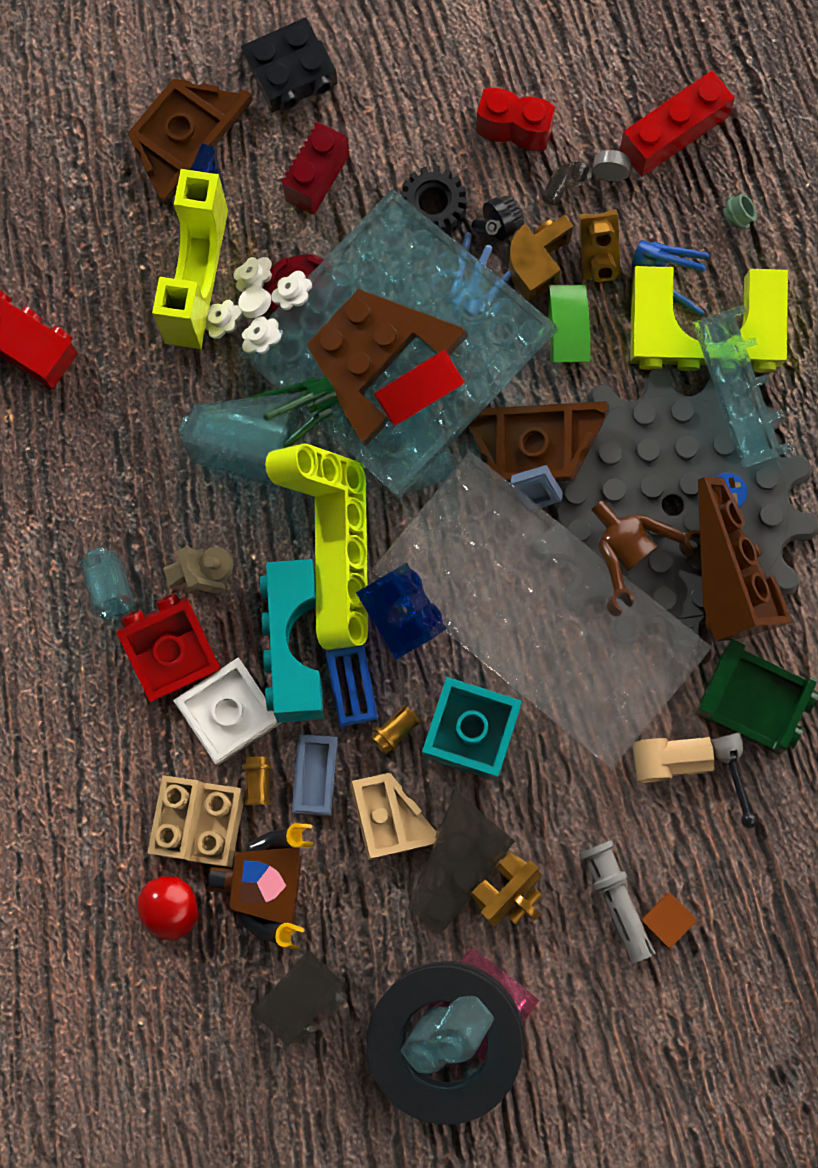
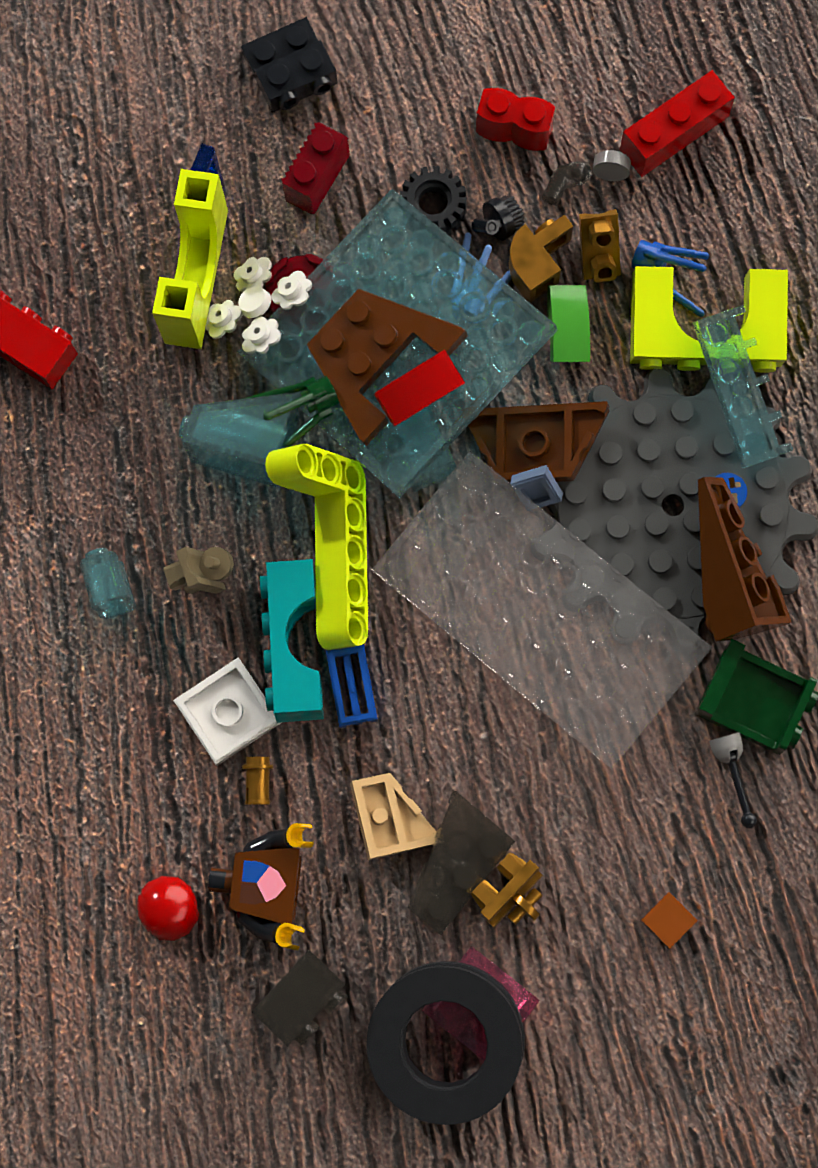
(166, 646): red plate -> none
(178, 124): reddish brown wing -> none
(196, 821): tan slope -> none
(314, 775): sand blue tile -> none
(384, 604): clear blue brick -> none
(395, 729): pearl gold pin -> none
(447, 1034): clear light blue brick -> none
(471, 729): teal brick -> none
(611, 883): light grey pin -> none
(629, 544): reddish brown piece -> none
(662, 759): tan piece -> none
(740, 211): sand green plate -> none

